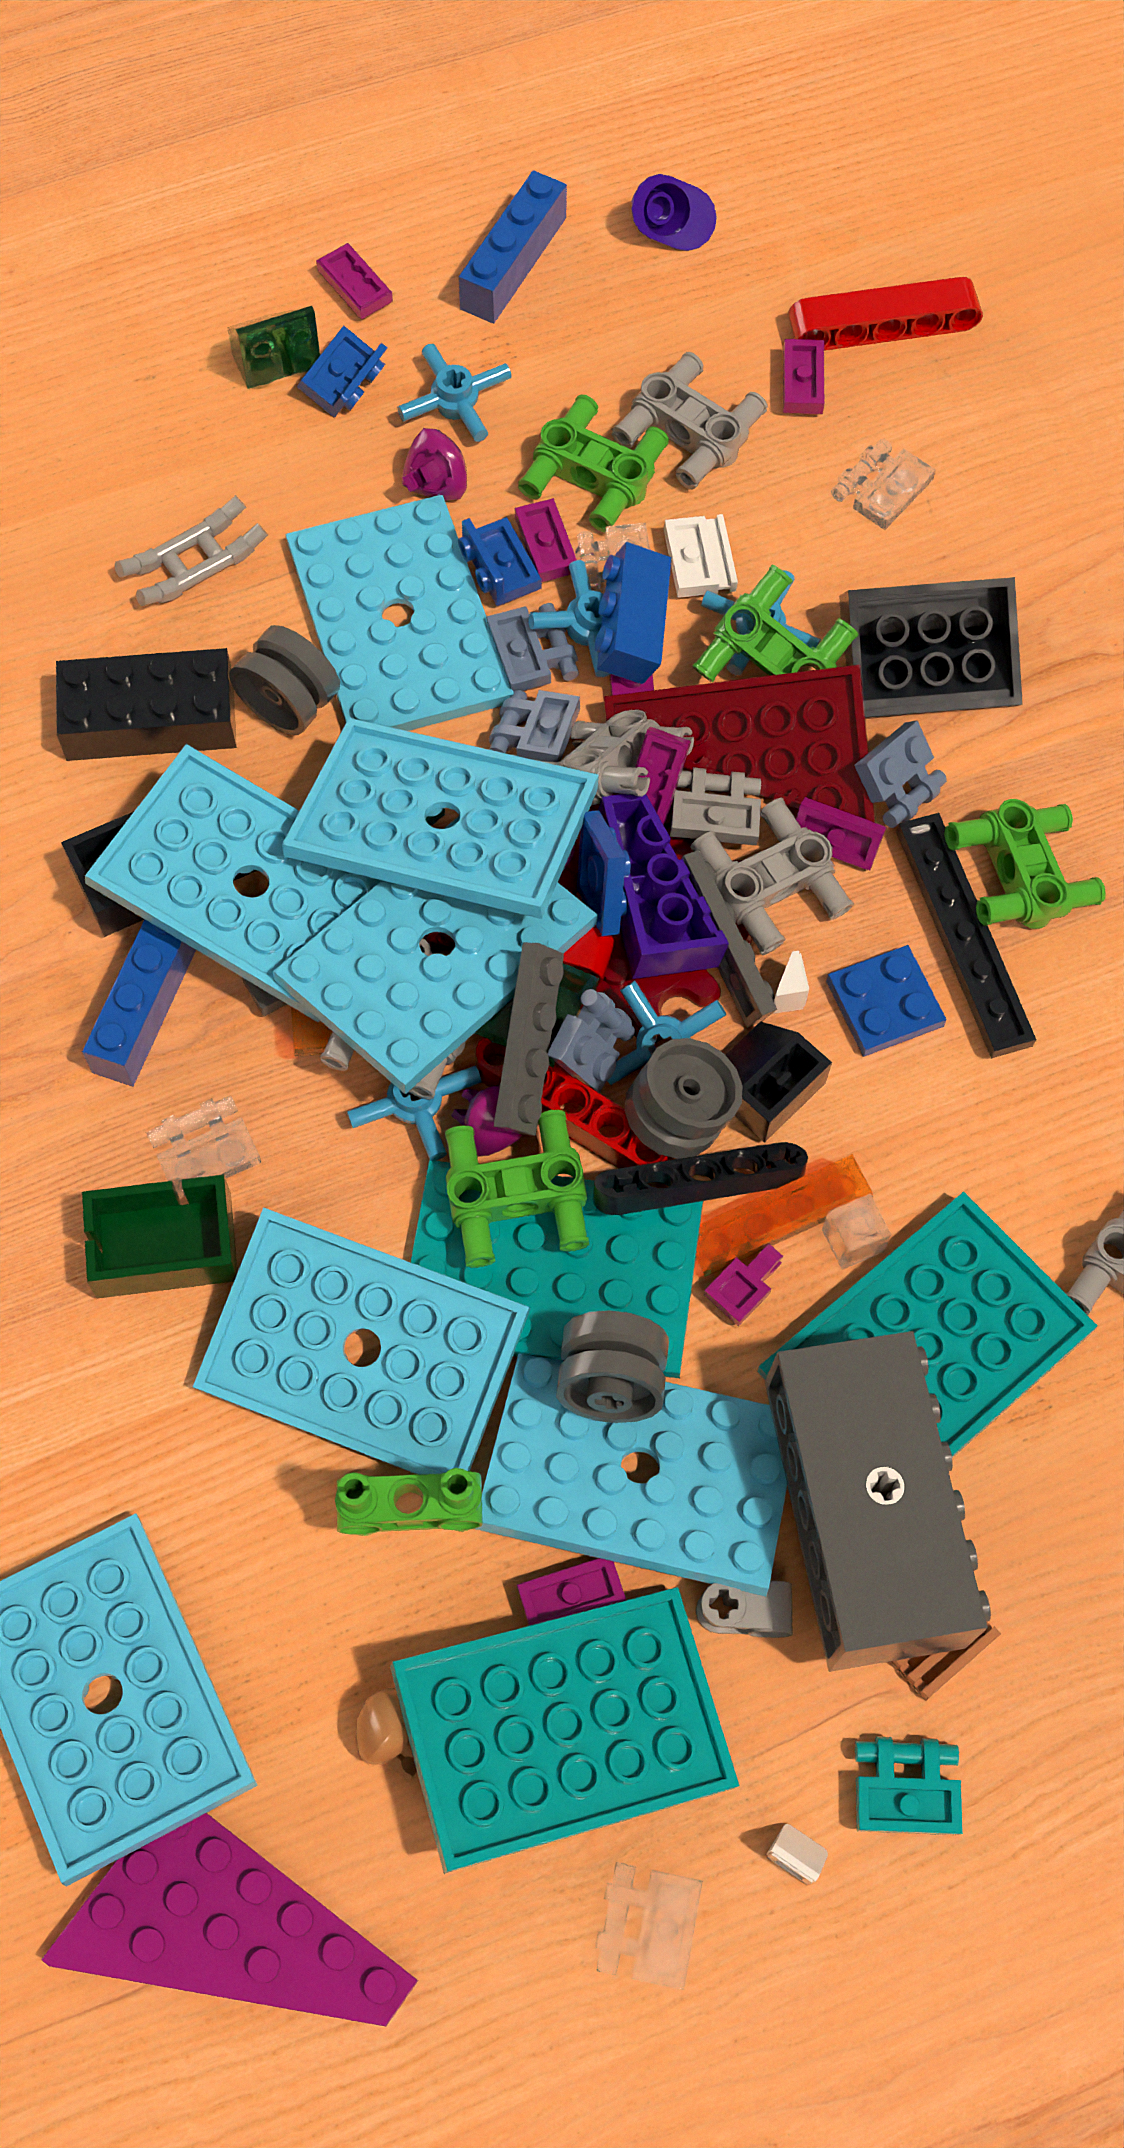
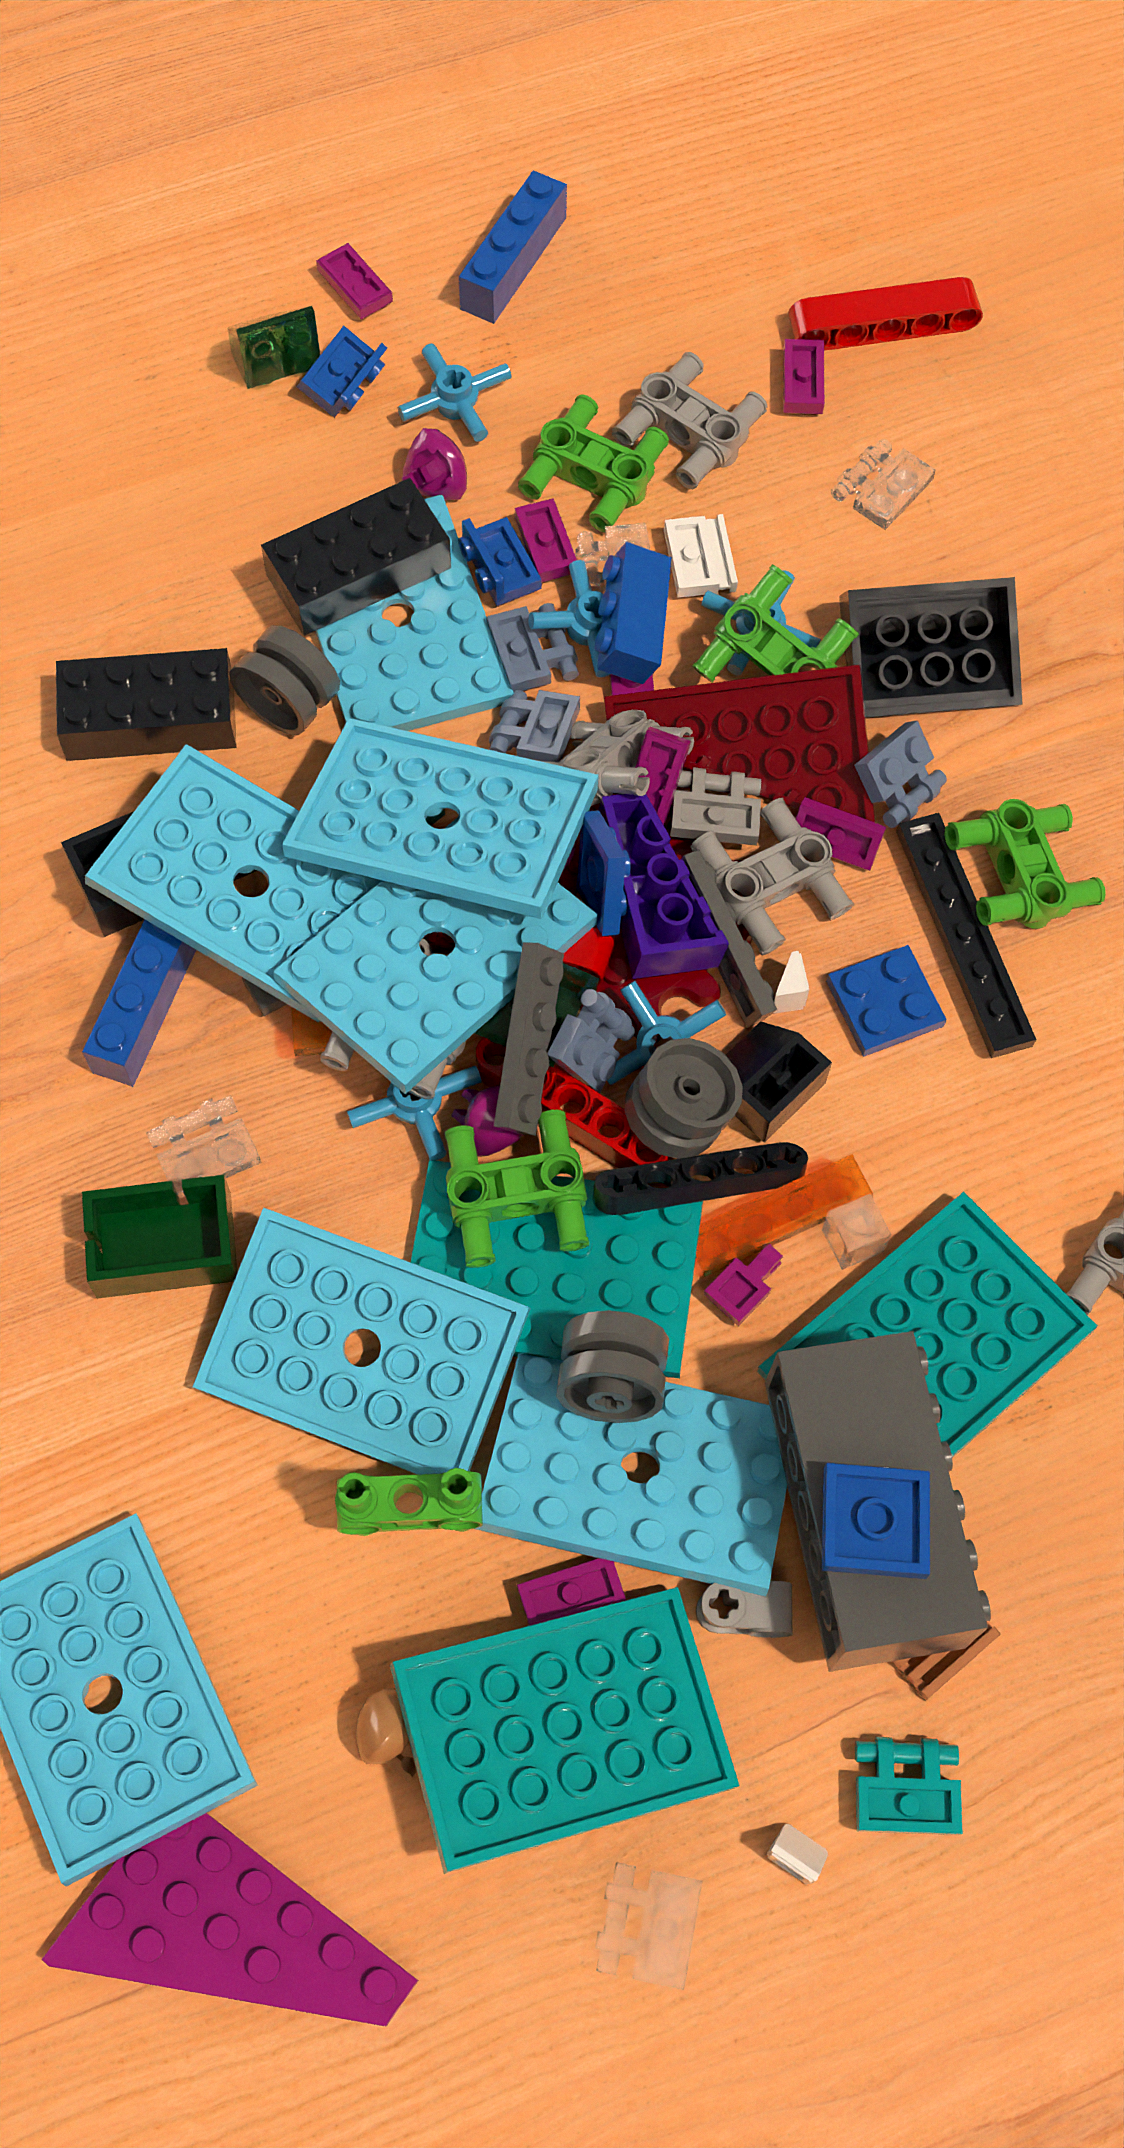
(203, 535): light grey piece -> none
(356, 556): none -> black brick
(673, 212): dark purple piece -> none
(876, 1521): none -> blue plate

